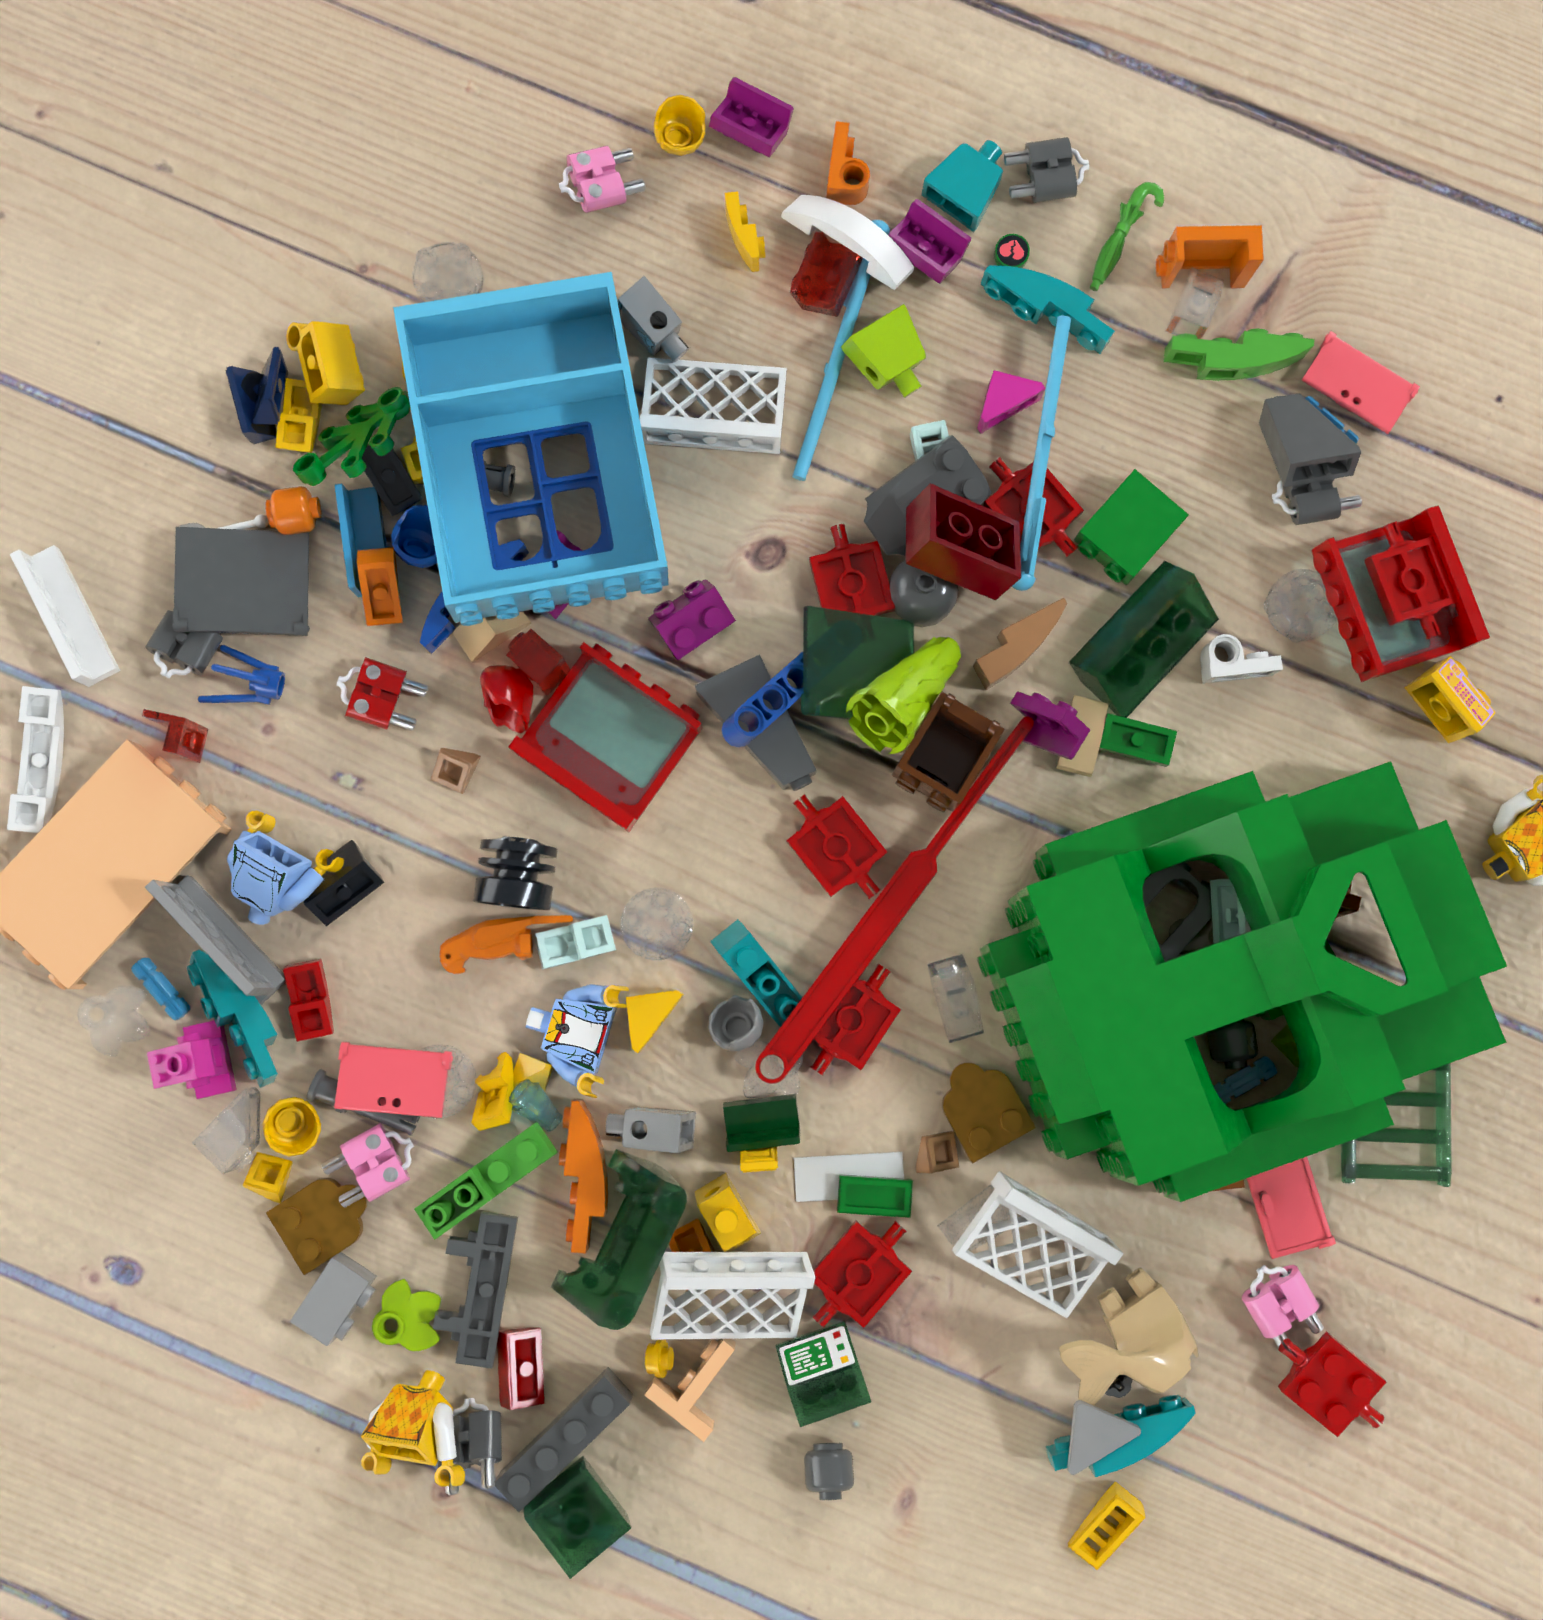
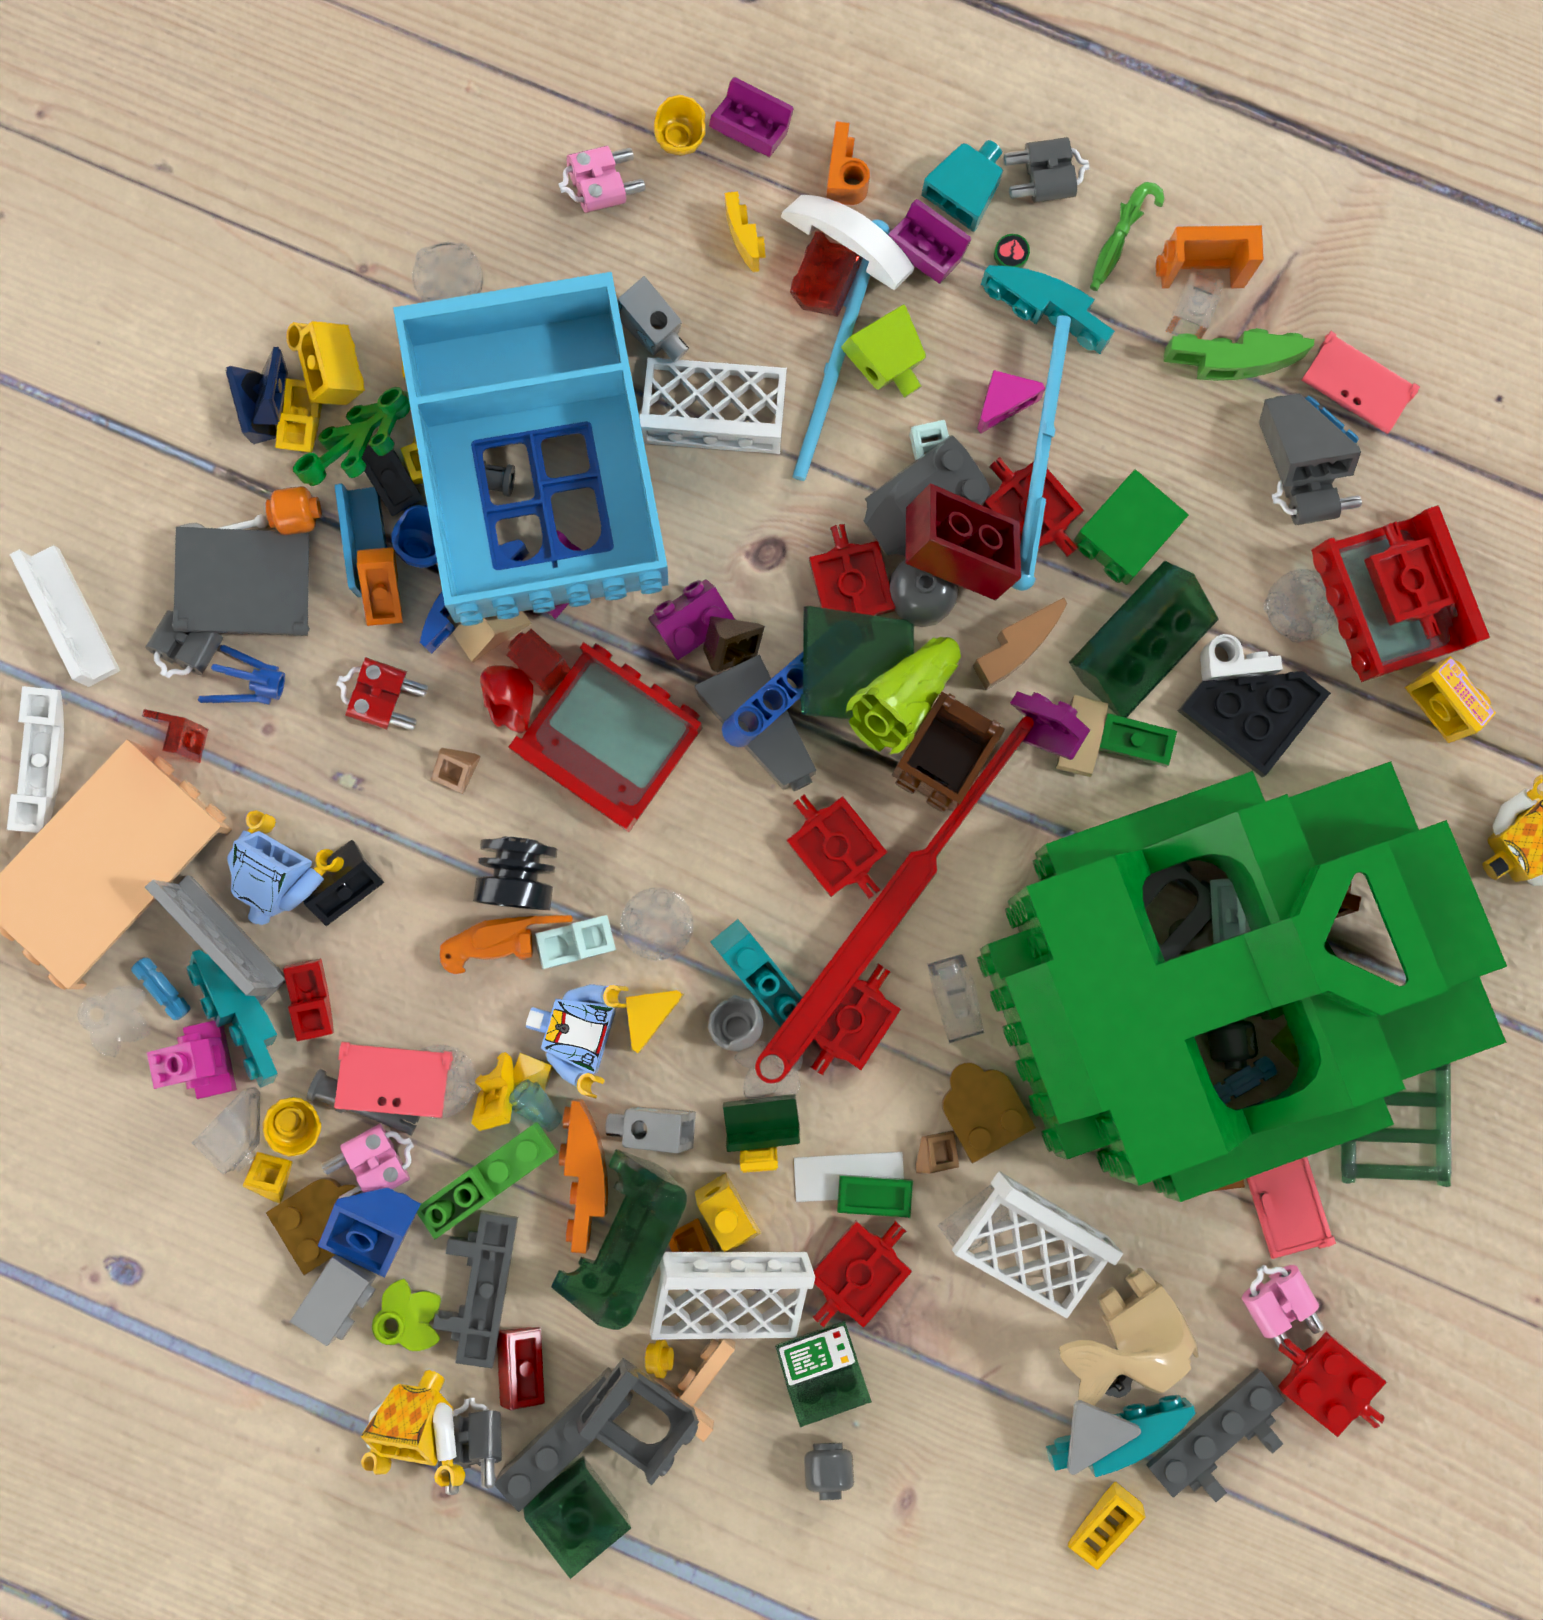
(369, 1228): none -> blue slope
(651, 1458): none -> dark grey panel
(731, 642): none -> dark brown slope
(1238, 1414): none -> dark grey hinge
(1255, 714): none -> black plate

